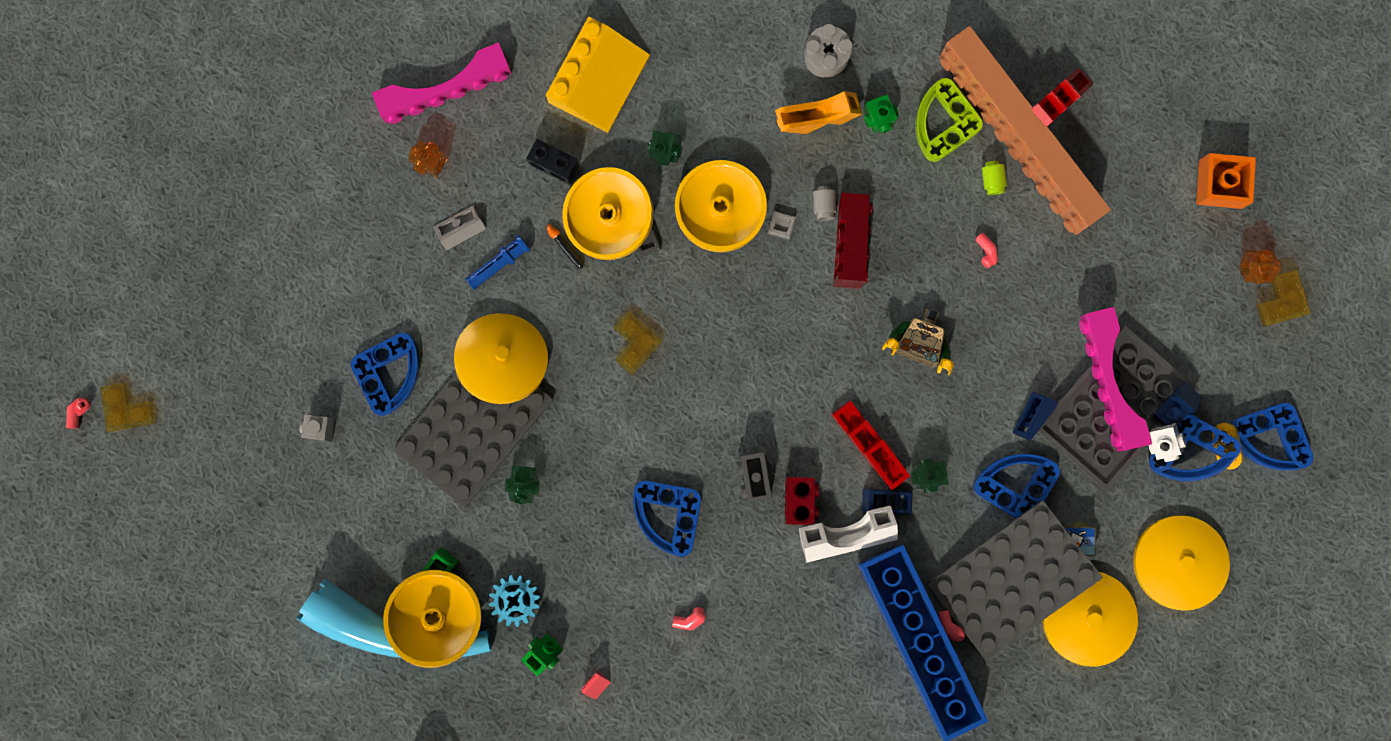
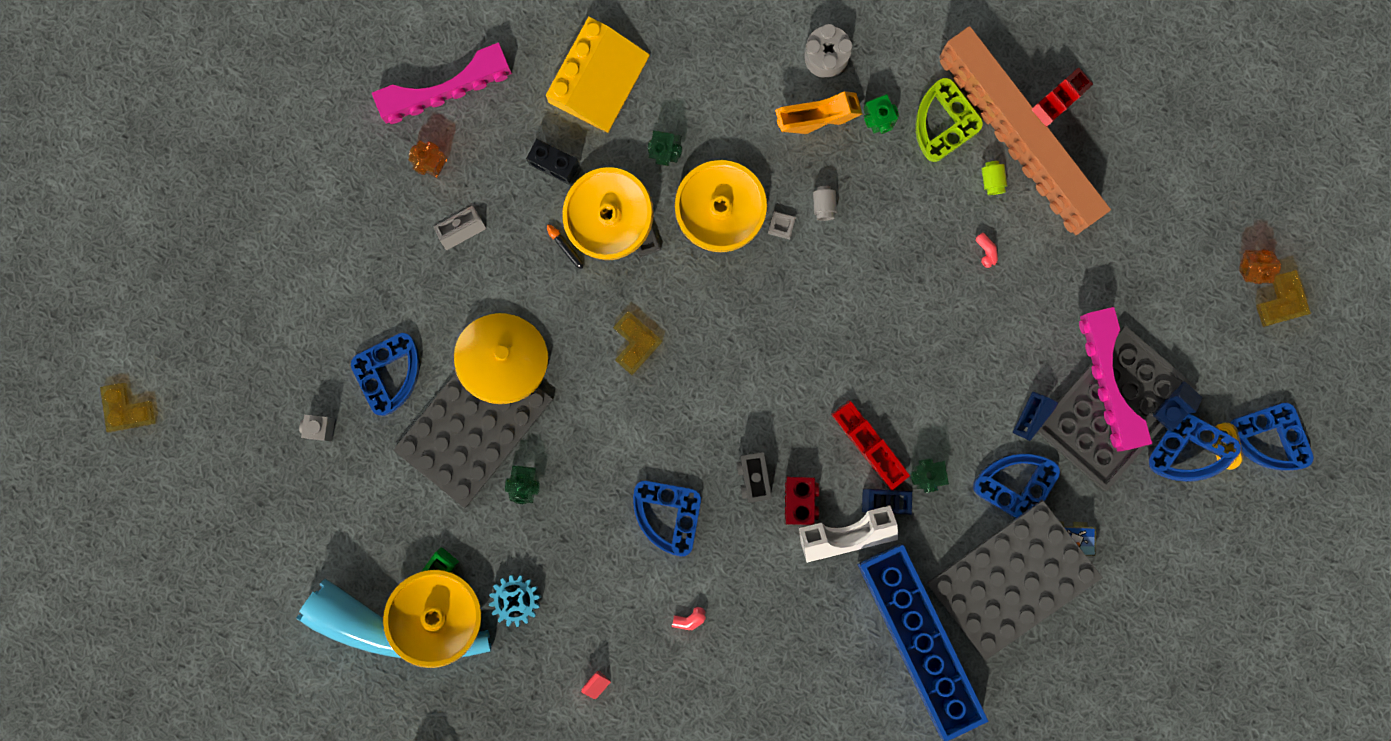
(75, 410): coral arm -> none
(506, 256): blue pin -> none
(542, 654): green brick -> none
(852, 241): dark red wedge -> none
(922, 342): torso -> none
(953, 631): coral arm -> none
(1095, 624): yellow dish -> none
(1170, 435): white brick -> none
(1181, 562): yellow dish -> none
(1226, 181): orange brick -> none

